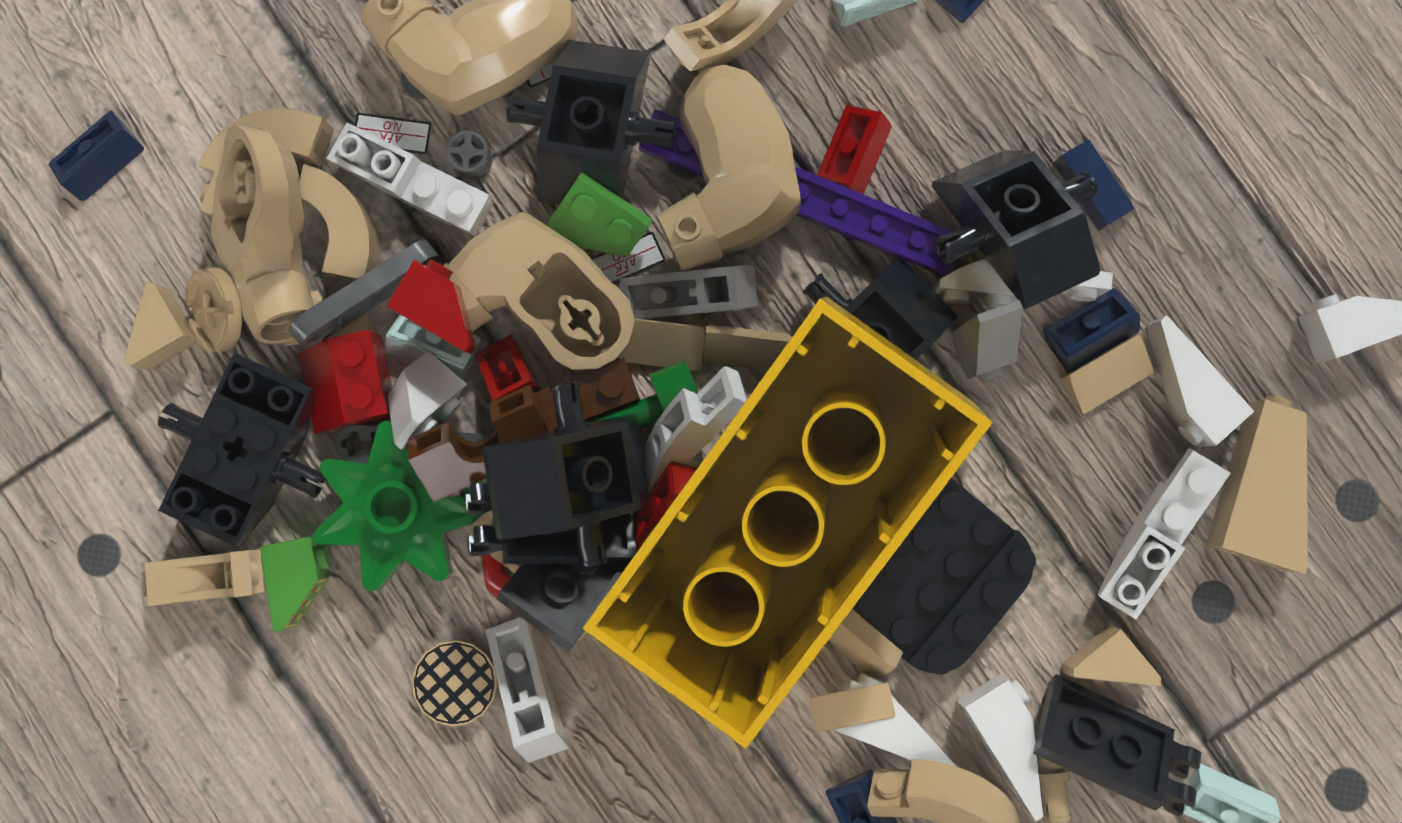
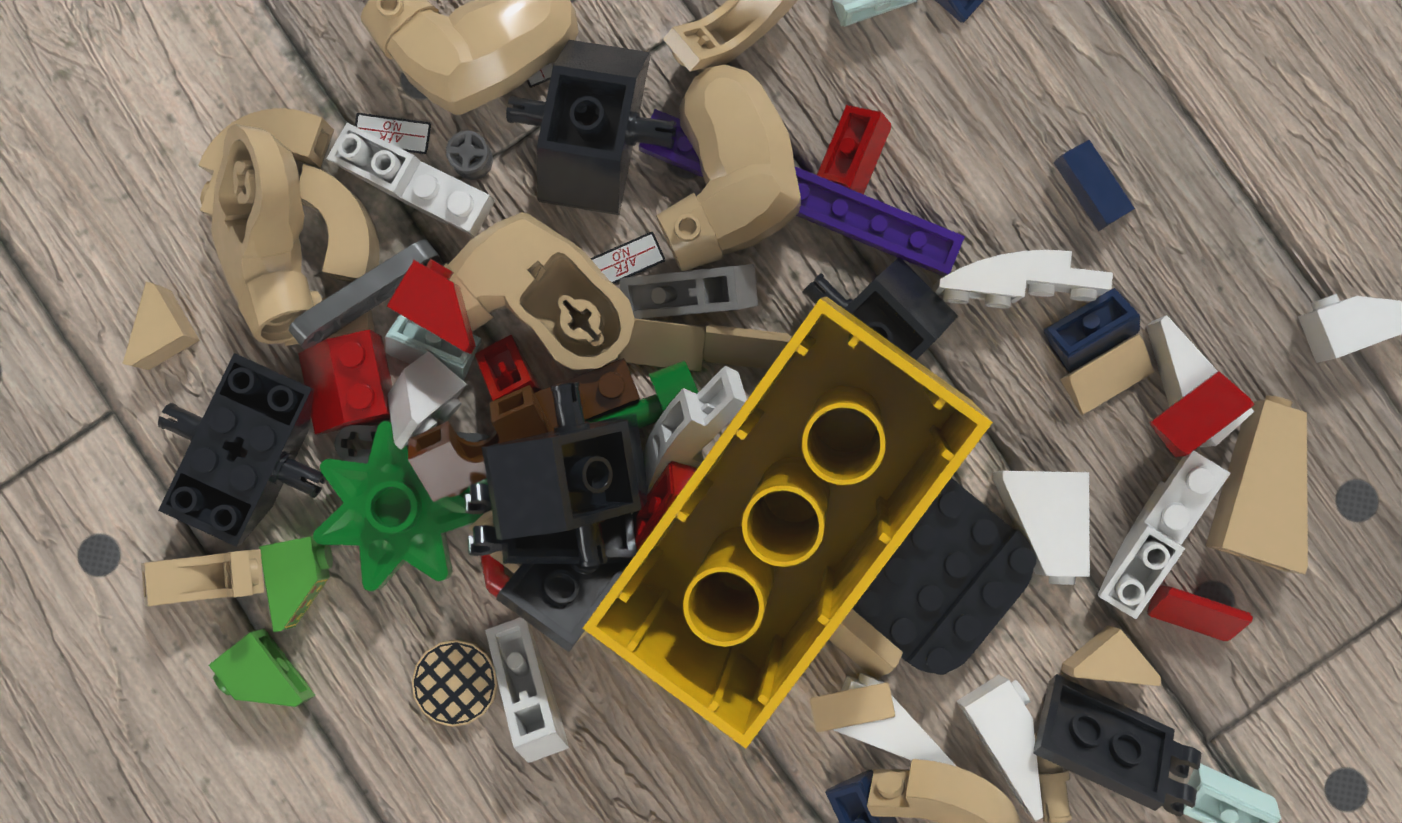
(95, 156): dark blue slope -> none
(214, 309): tan tile -> none
(259, 673): none -> bright green slope
(598, 219): bright green wing -> none
(989, 341): light grey slope -> none
(1021, 223): black slope -> none
(1053, 518): none -> white slope
(1197, 613): none -> red slope
(1200, 414): none -> red slope

